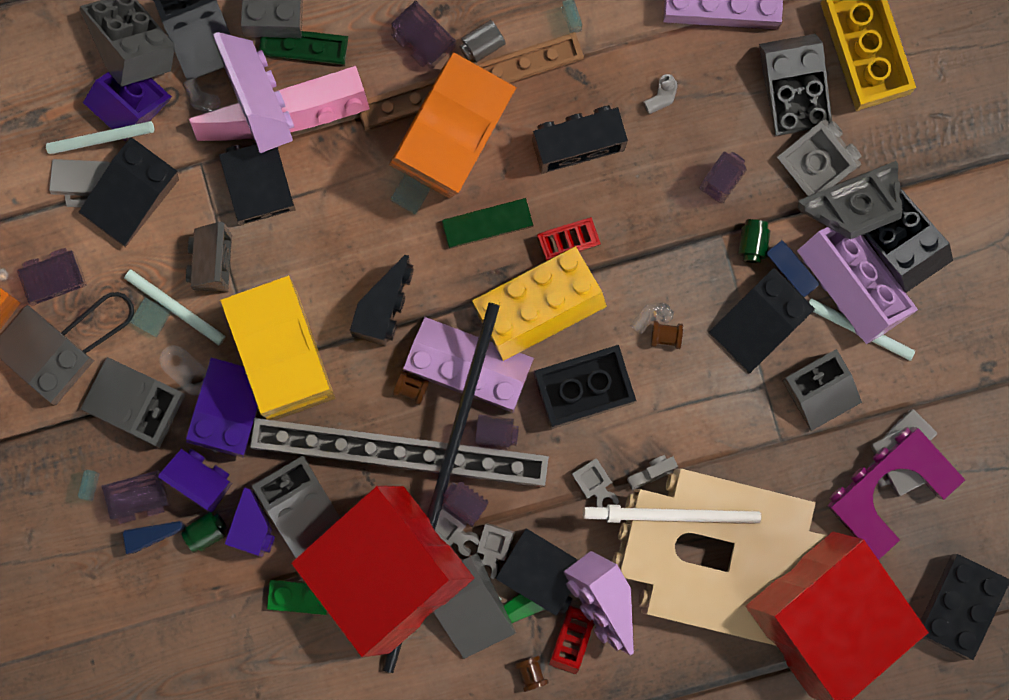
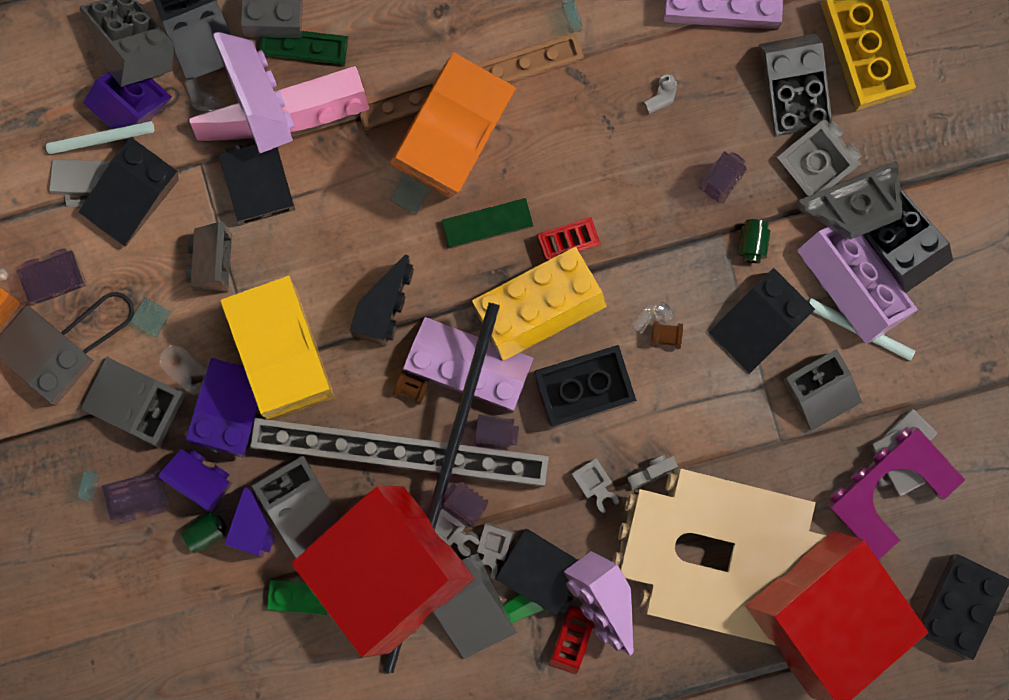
(143, 537): dark blue slope -> none
(175, 307): light aqua bar -> none
(422, 35): clear purple brick -> none
(482, 41): dark grey brick -> none
(531, 673): reddish brown bush -> none
(579, 139): black brick -> none
(615, 514): white bar -> none
(793, 268): dark blue slope -> none

